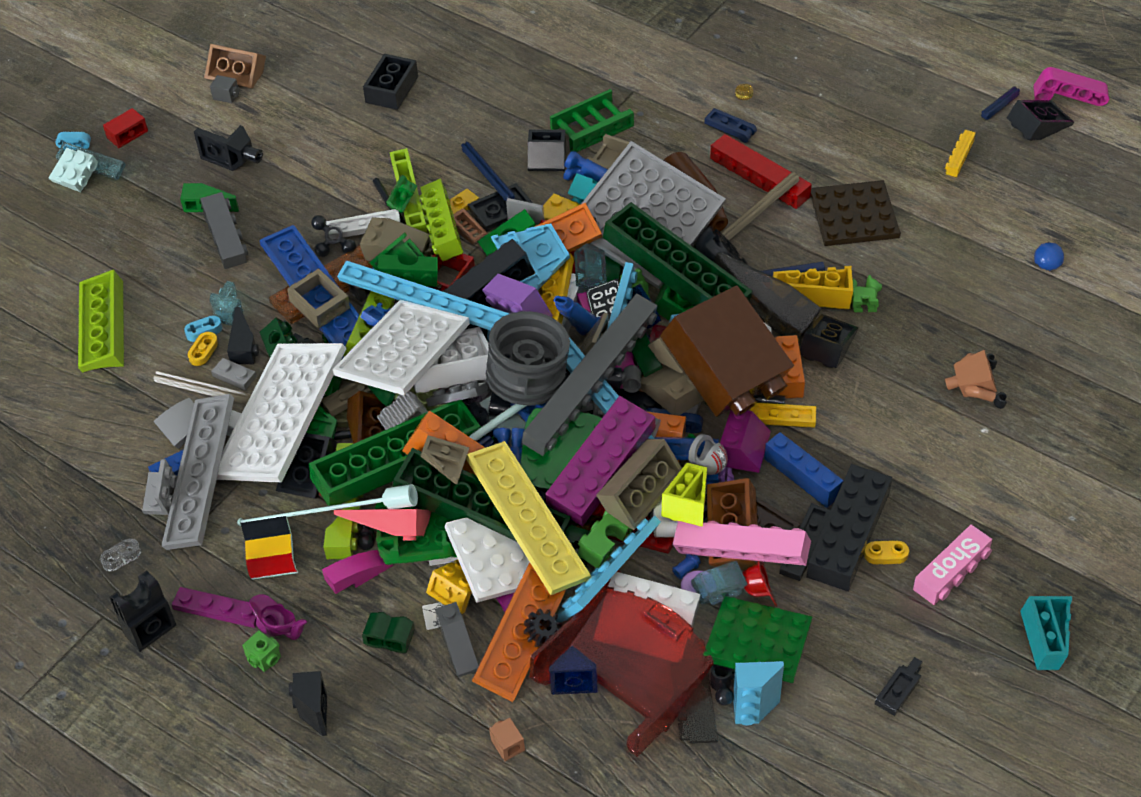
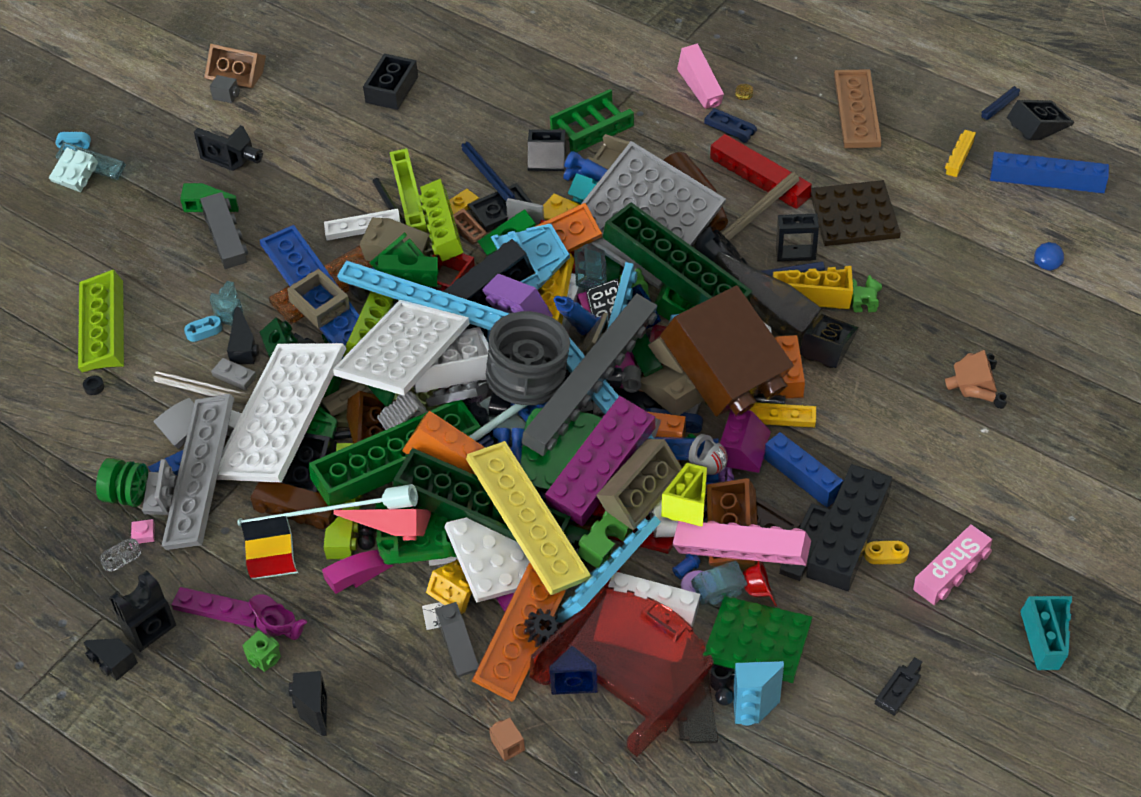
(93, 385): none -> black tile
(112, 656): none -> black slope
(122, 482): none -> green wheel
(125, 128): red brick -> none
(143, 531): none -> bright pink plate
(200, 351): yellow plate -> none
(283, 498): none -> reddish brown brick
(322, 248): black piece -> none
(373, 315): blue plate -> none
(388, 632): dark green brick -> none
(401, 194): green hips -> none
(445, 457): dark tan wing -> none
(699, 76): none -> bright pink slope
(787, 225): none -> black window
(857, 109): none -> medium nougat plate
(1049, 172): none -> blue brick
(1070, 85): dark pink beam -> none

